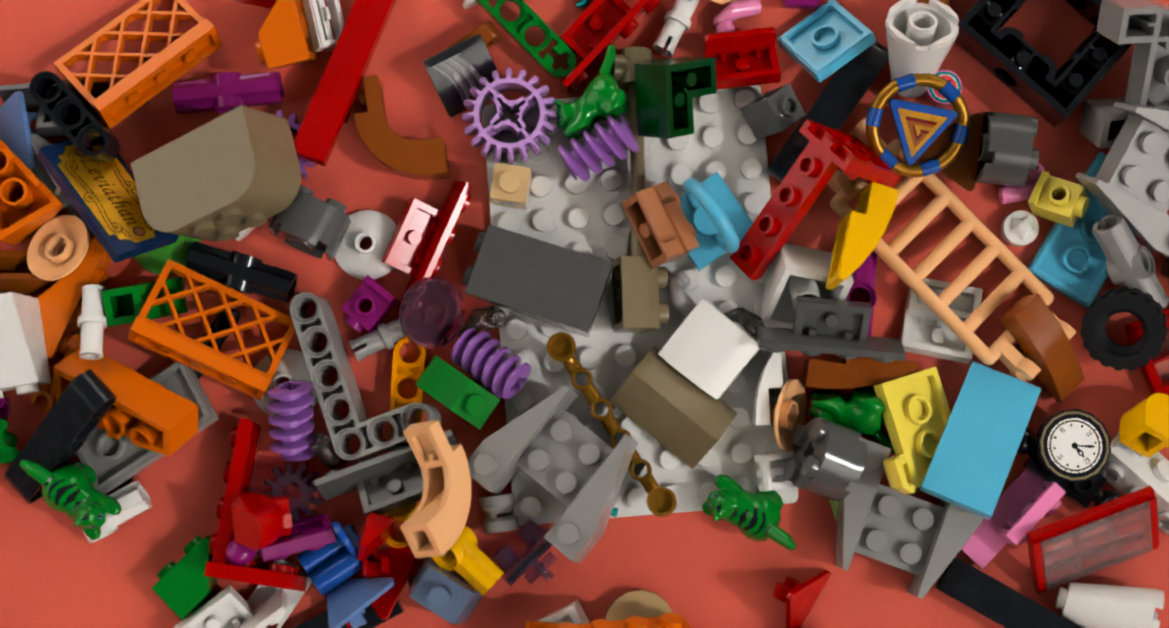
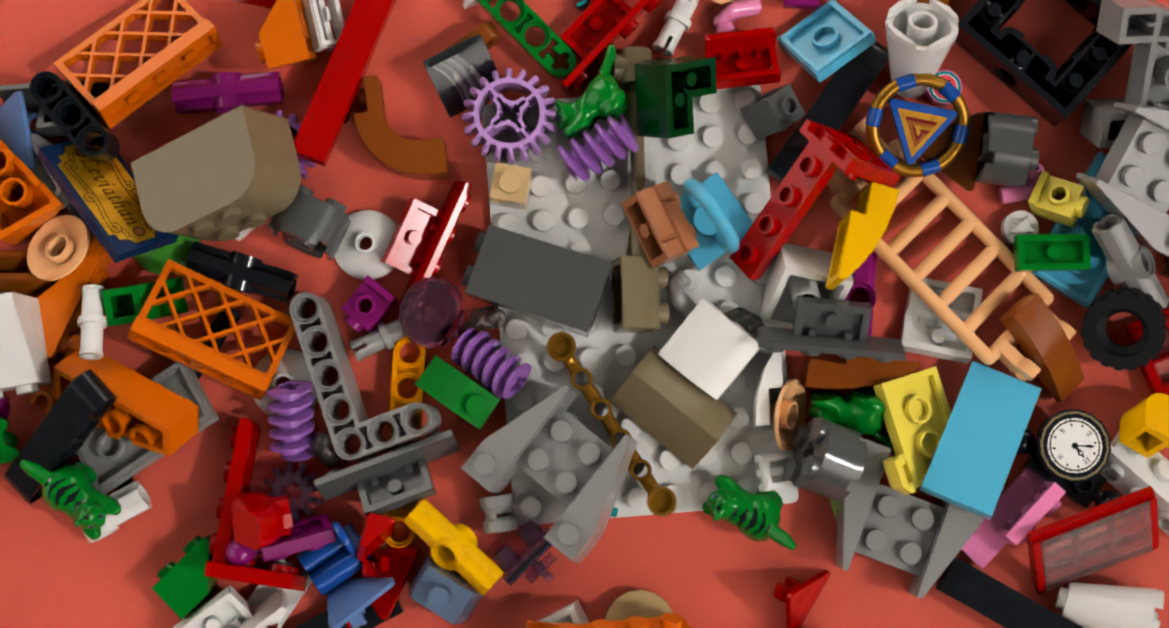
(445, 491): light nougat arch -> none
(1052, 252): none -> green plate

